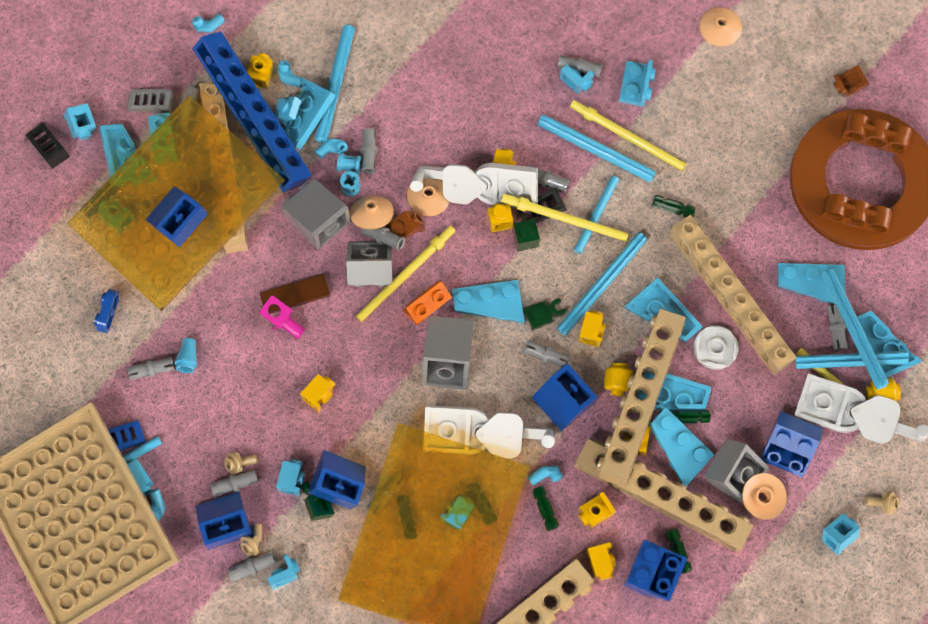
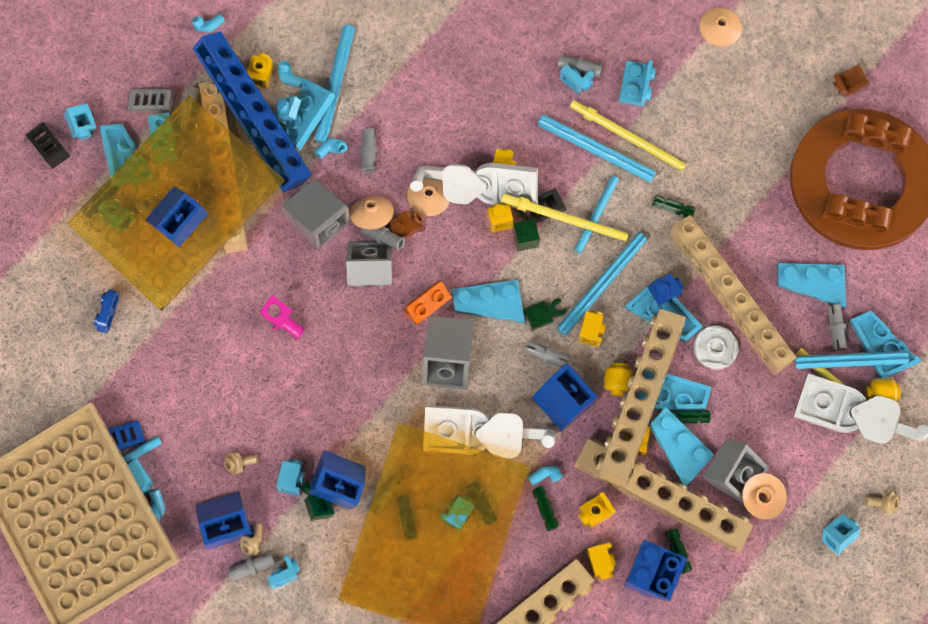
(150, 368): light grey pin -> none
(186, 358): medium azure cone -> none
(233, 483): light grey pin -> none
(297, 293): reddish brown tile -> none
(318, 392): yellow brick -> none
(349, 163): medium azure bush -> none
(354, 179): medium azure bush -> none
(435, 244): light yellow bar -> none
(551, 180): light grey pin -> none
(666, 289): none -> blue bracket
(791, 444): blue slope -> none
(855, 329): medium azure axle -> none

